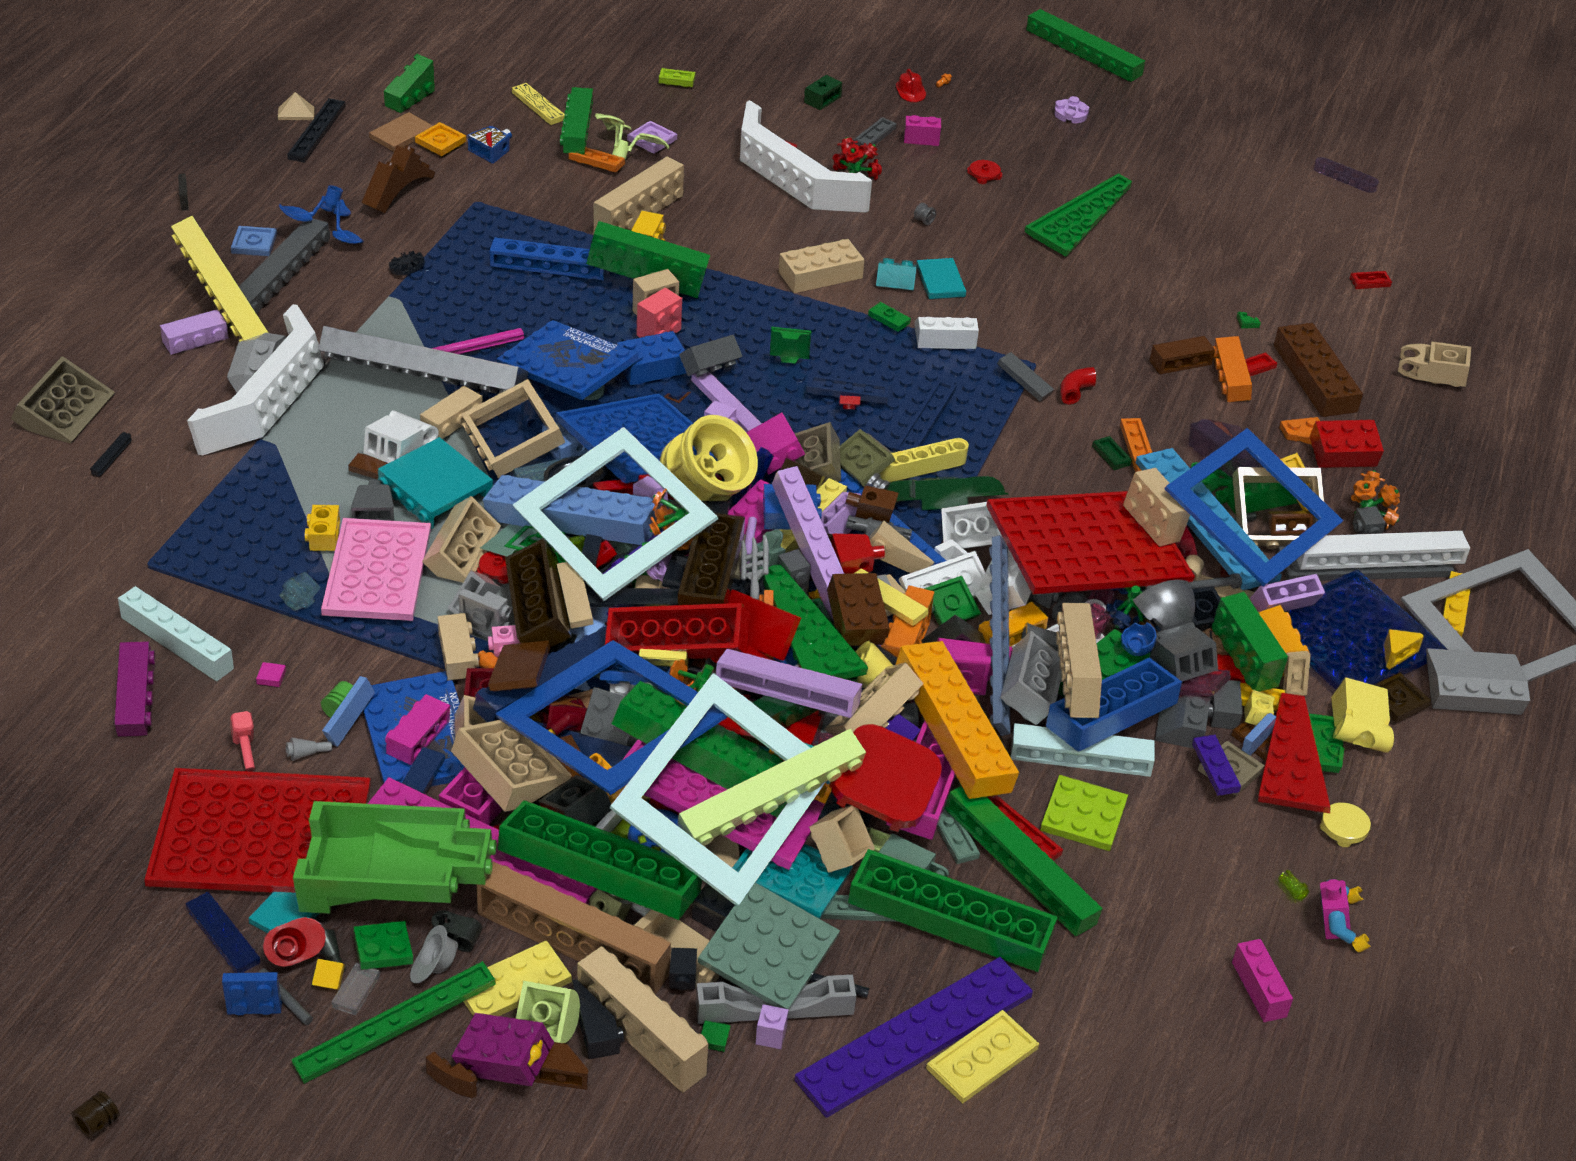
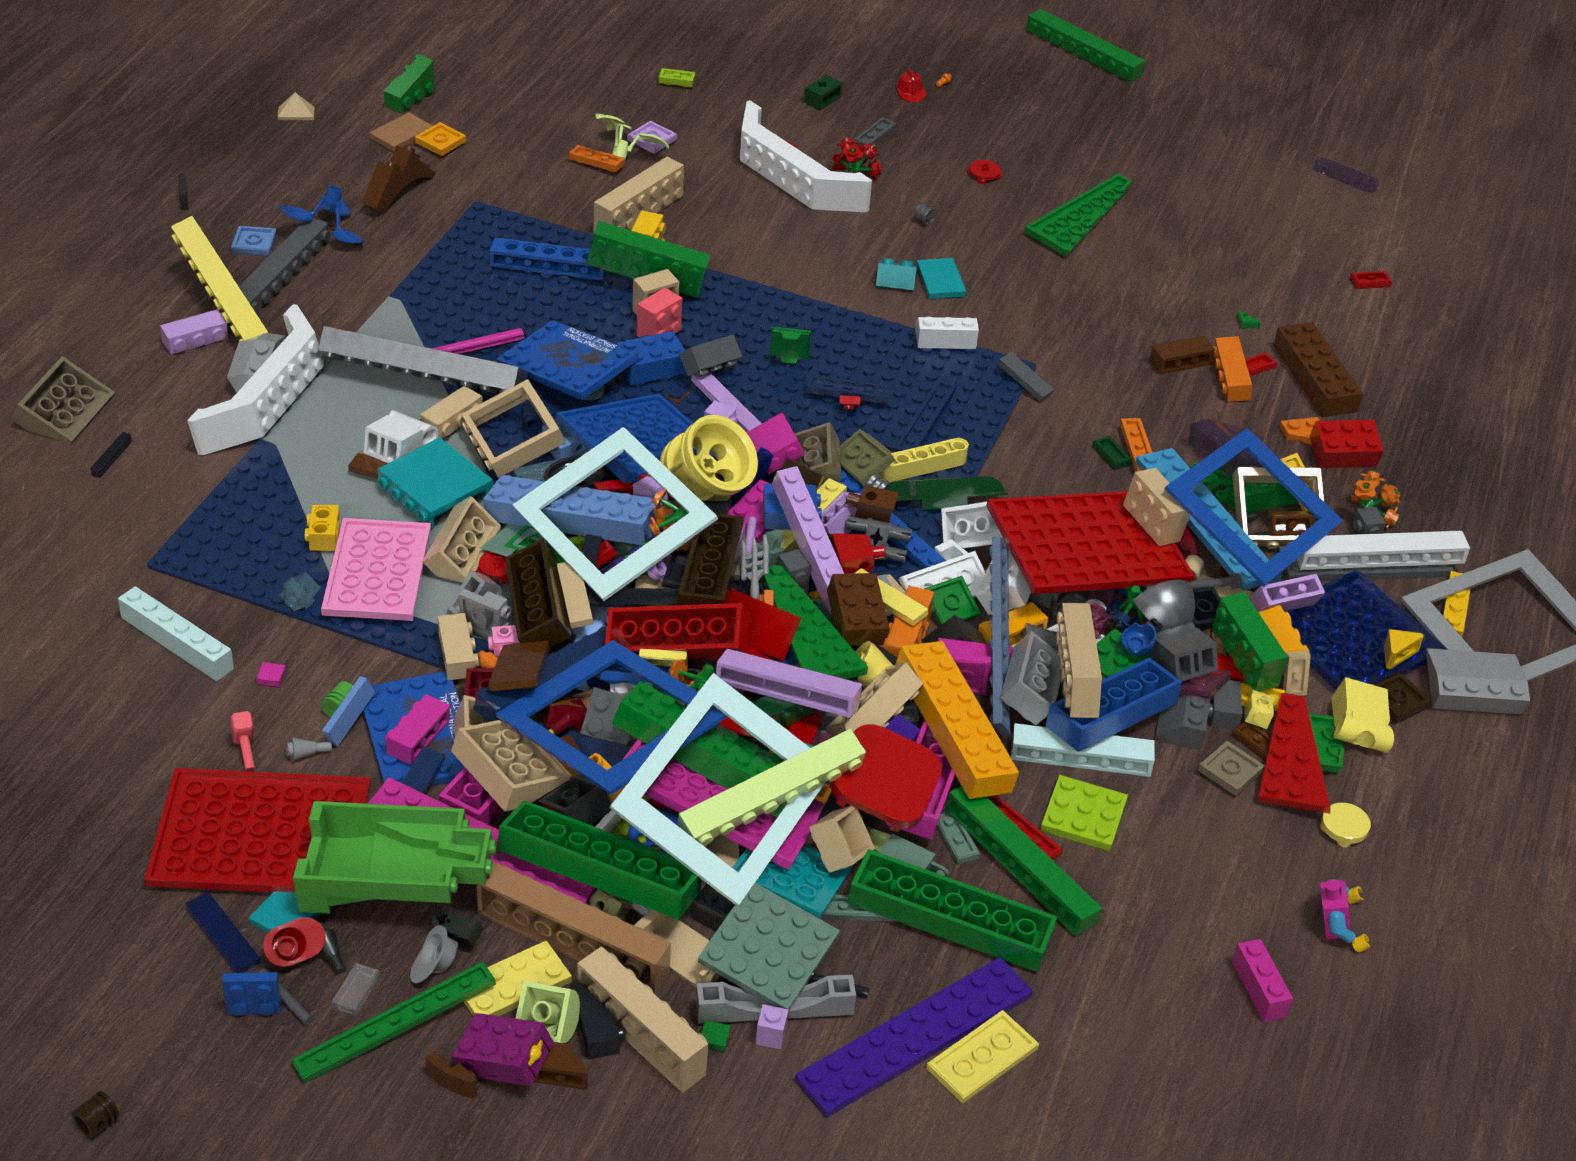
(134, 688): magenta wedge -> none
(316, 130): black tile -> none
(328, 974): yellow tile -> none
(373, 502): dark grey torso -> none
(383, 945): green plate -> none
(406, 263): black wheel -> none
(489, 143): blue torso -> none
(538, 103): light yellow tile -> none
(577, 120): green brick -> none
(683, 968): black brick -> none
(821, 265): tan brick -> none
(889, 316): green plate -> none
(899, 550): tan slope -> none
(922, 130): dark pink brick -> none
(1072, 110): lavender plate -> none
(1075, 381): red cylinder -> none
(1216, 765): dark purple plate -> none
(1259, 734): medium blue tile -> none
(1298, 890): clear neon green pin -> none
(1437, 363): tan brick -> none

